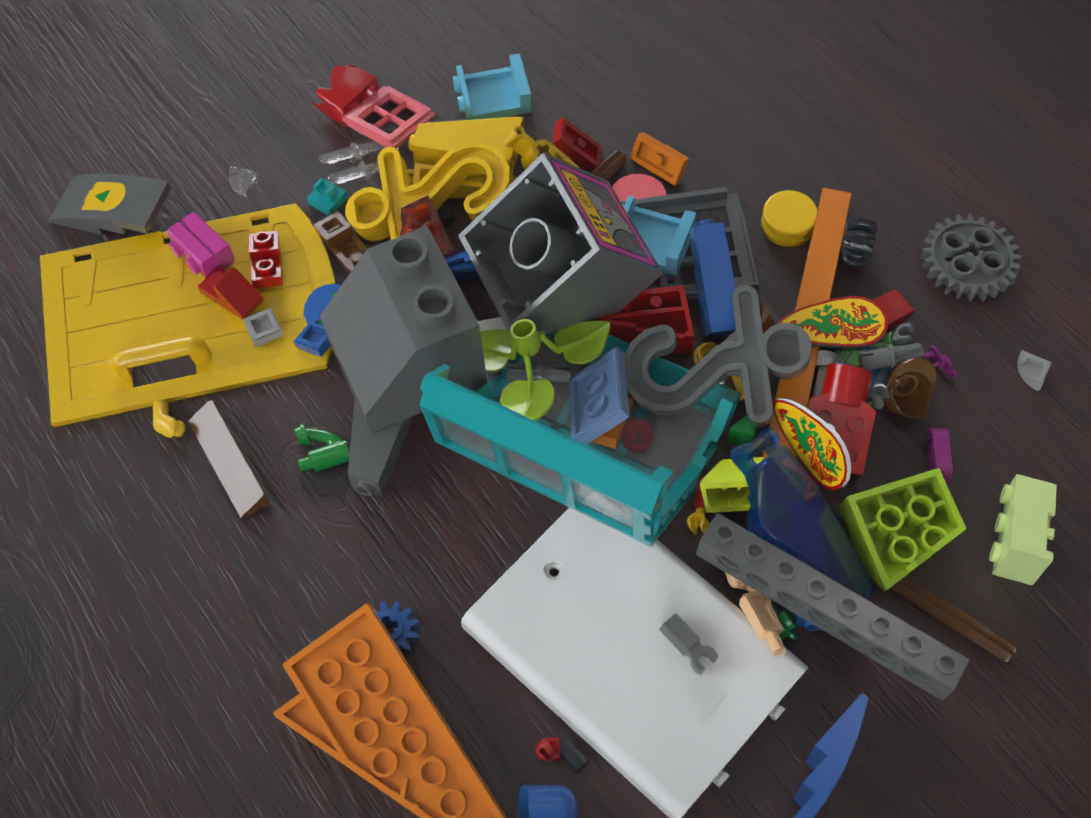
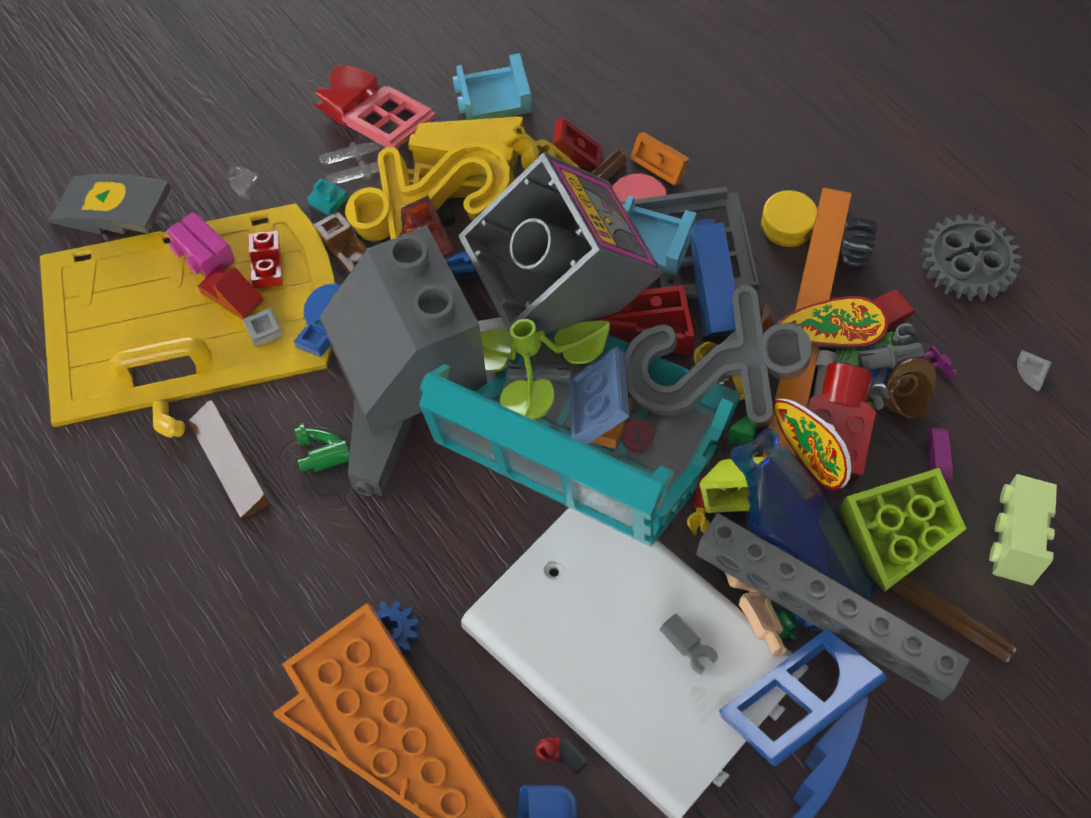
(856, 681): none -> window

